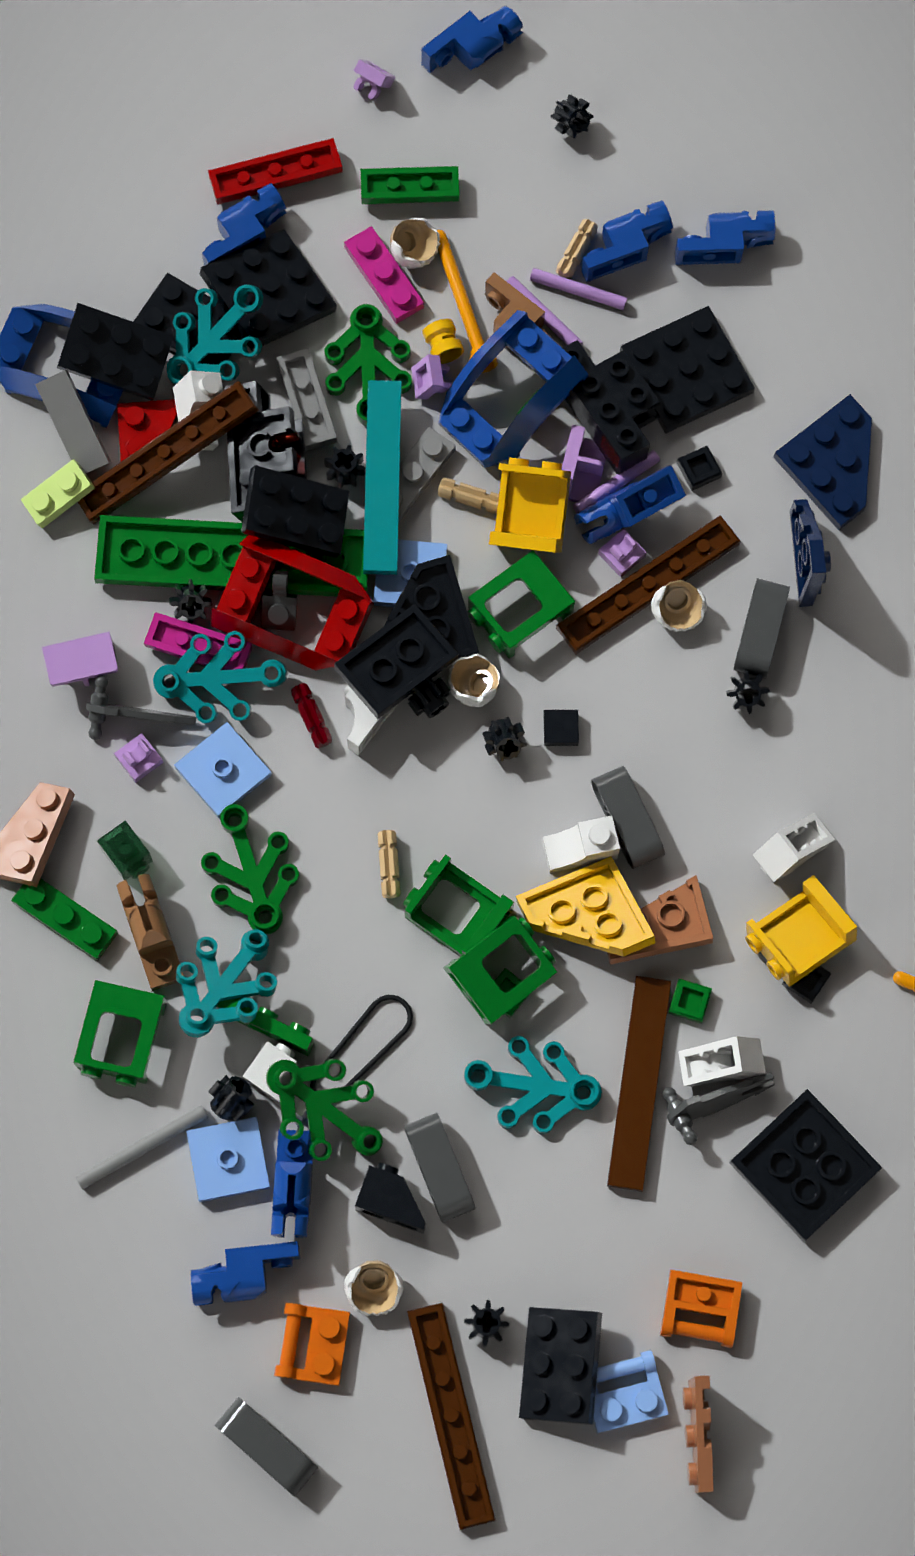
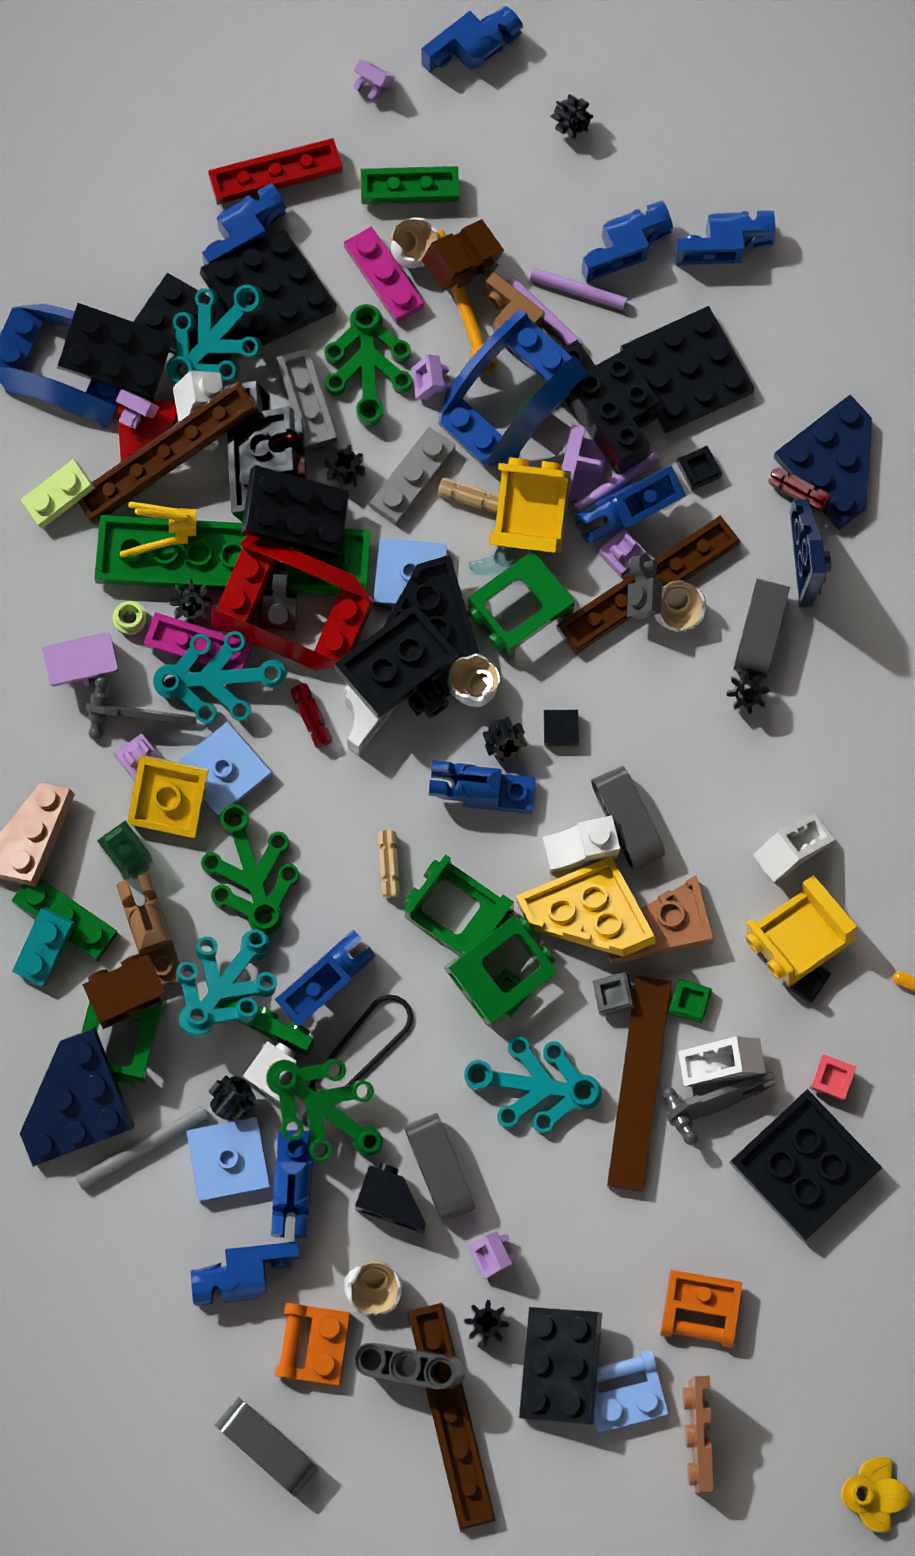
(43, 947): none -> teal plate
(72, 421): light grey tile -> none
(75, 1101): none -> dark blue plate
(124, 990): none -> reddish brown brick
(129, 608): none -> yellowish green plate
(135, 408): none -> lavender tile
(168, 796): none -> yellow plate
(181, 521): none -> yellow plant
(323, 979): none -> blue plate
(382, 478): teal tile -> none
(392, 1366): none -> dark grey beam
(443, 341): yellow wheel -> none
(462, 256): none -> reddish brown brick
(482, 787): none -> blue plate
(491, 1254): none -> lavender tile
(497, 558): none -> clear light blue hand
(577, 249): tan axle -> none
(614, 994): none -> dark grey tile
(646, 592): none -> dark grey plate
(799, 489): none -> dark red axle
(833, 1077): none -> coral plate
(881, 1494): none -> yellow plate

